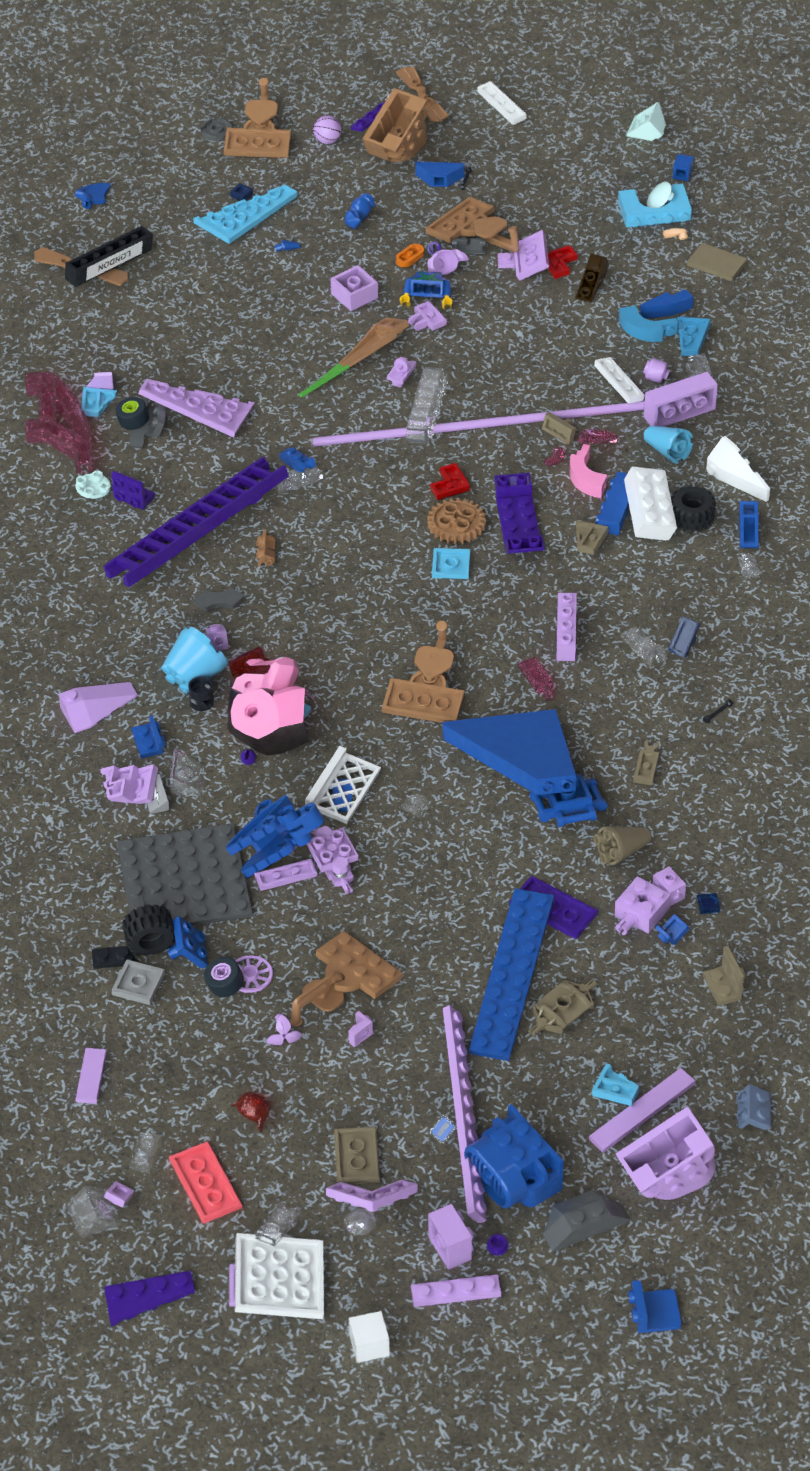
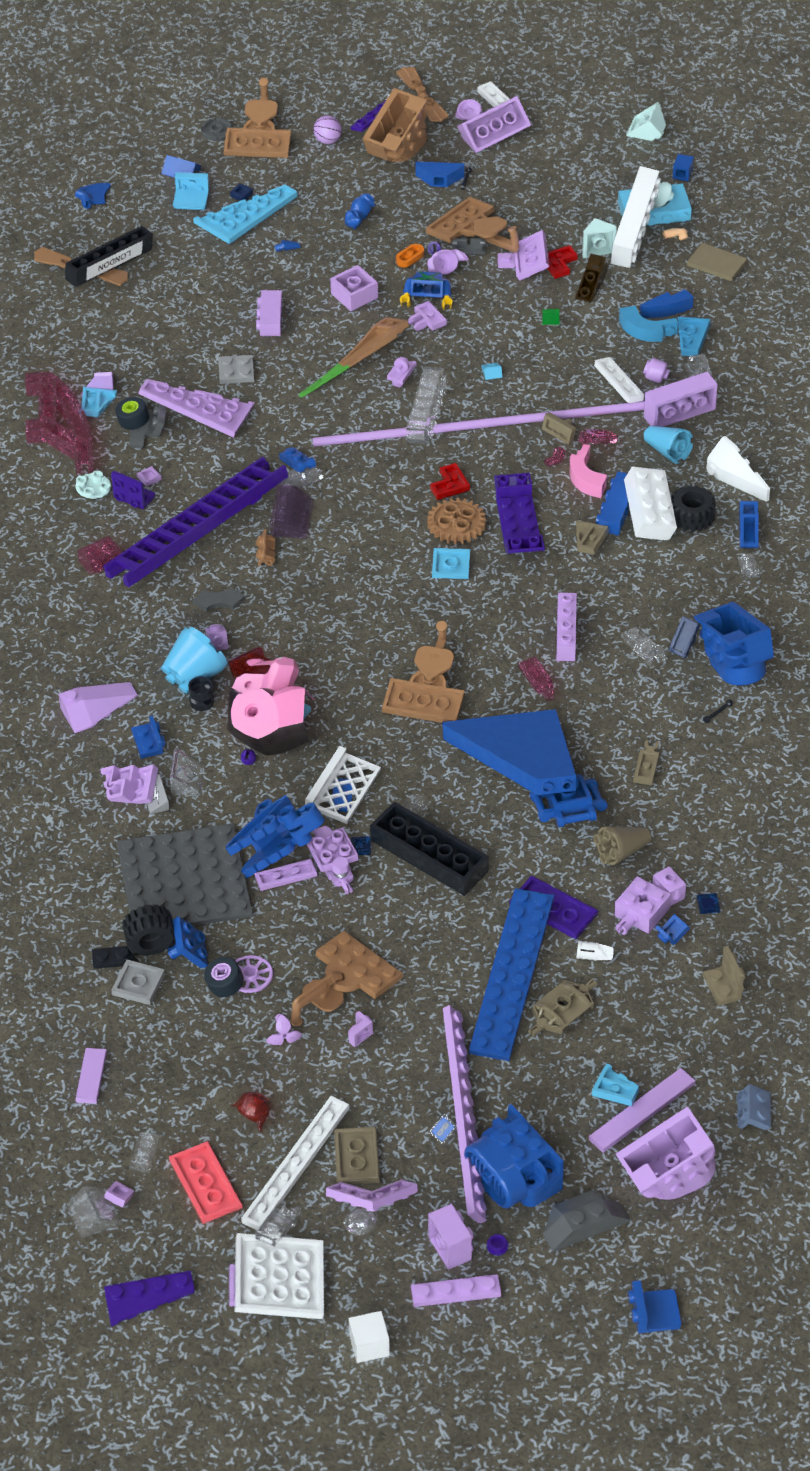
(98, 554): none -> clear pink brick
(149, 476): none -> lavender tile
(175, 165): none -> panel
(191, 191): none -> medium azure bracket
(236, 369): none -> light grey plate
(269, 313): none -> lavender brick
(290, 513): none -> clear purple slope
(295, 1163): none -> white plate
(361, 845): none -> clear blue tile
(429, 848): none -> black brick
(468, 109): none -> lavender piece
(492, 371): none -> medium azure slope
(494, 125): none -> lavender slope
(550, 316): none -> green tile
(598, 238): none -> light aqua slope
(601, 952): none -> white hinge
(635, 217): none -> white brick
(735, 643): none -> blue brick

